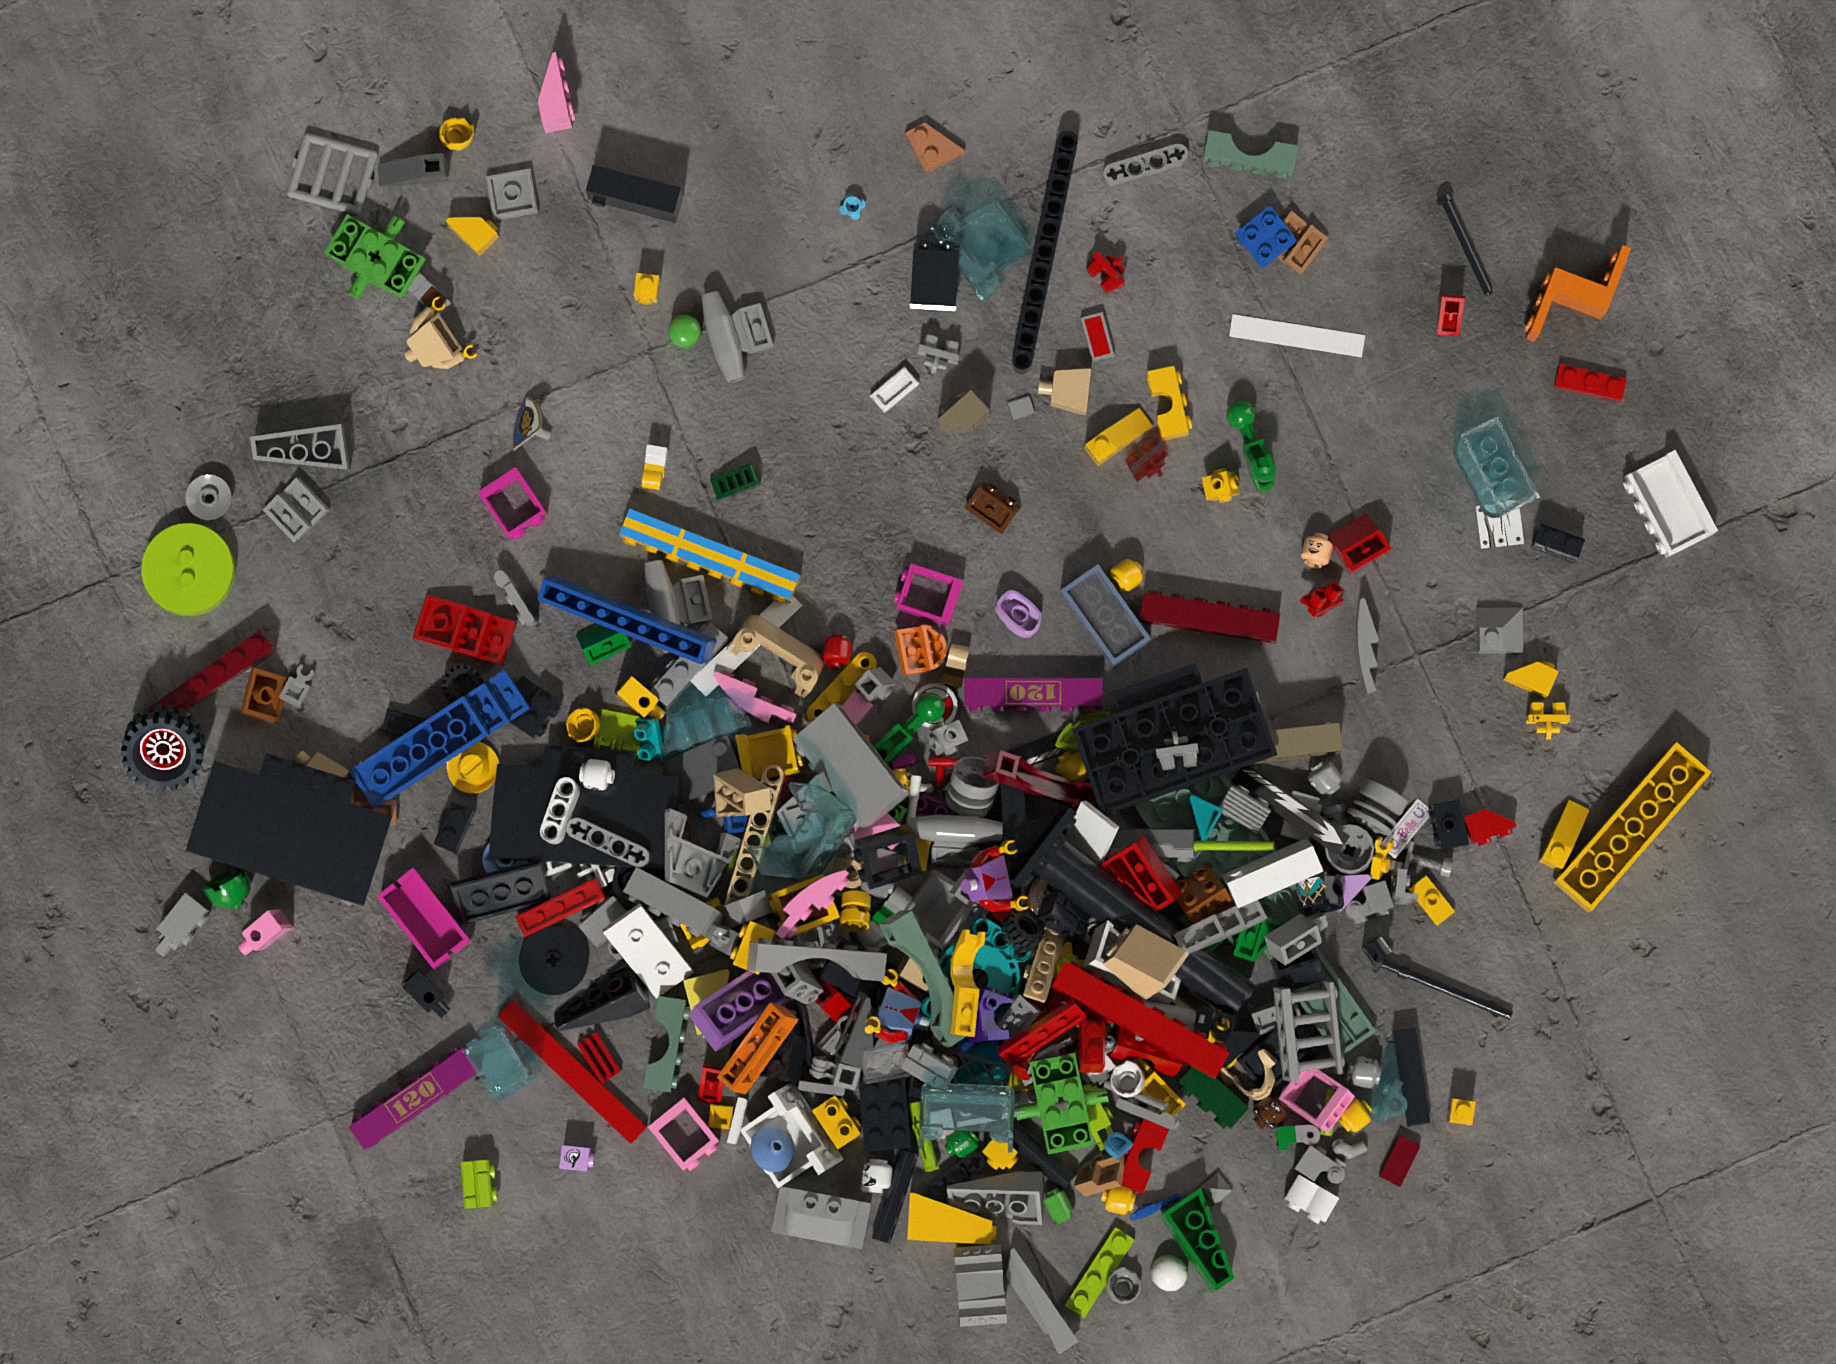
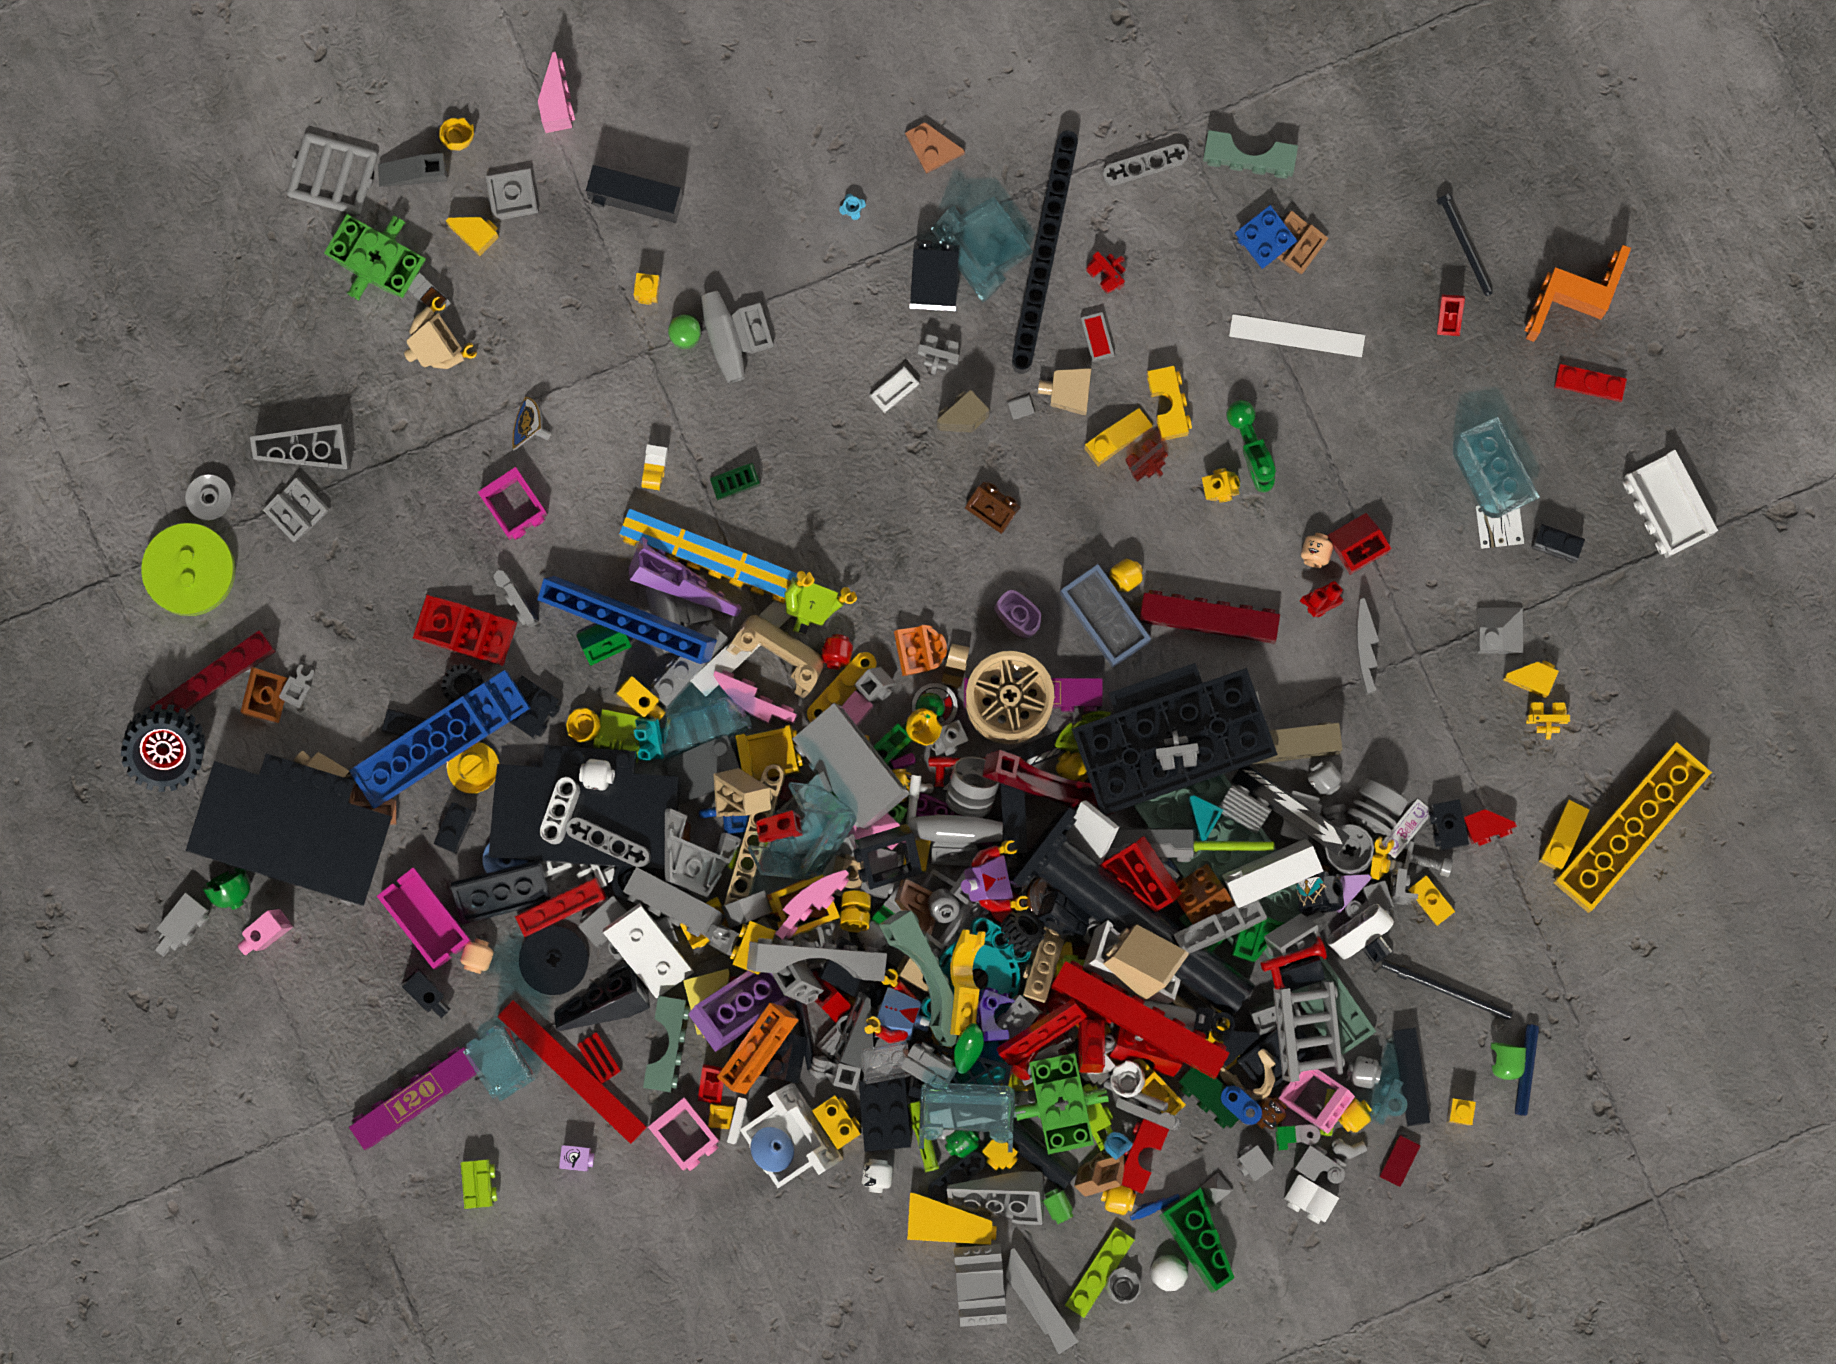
(477, 956): none -> light nougat head
(658, 572): none -> medium lavender wedge
(779, 827): none -> red leg
(813, 602): none -> lime torso
(821, 1088): light grey tile -> none
(821, 1217): light grey windscreen -> none
(895, 1196): black brick -> none
(907, 577): dark pink window -> none
(915, 898): none -> nougat wing
(922, 729): none -> yellow hair
(943, 906): none -> light grey head
(968, 1047): none -> green arm
(1015, 728): none -> tan wheel
(1240, 1106): none -> blue plate
(1253, 1162): none -> light grey brick
(1273, 964): none -> red piece
(1360, 931): none -> white beam
(1509, 1061): none -> bright green helmet
(1525, 1080): none -> dark blue axle

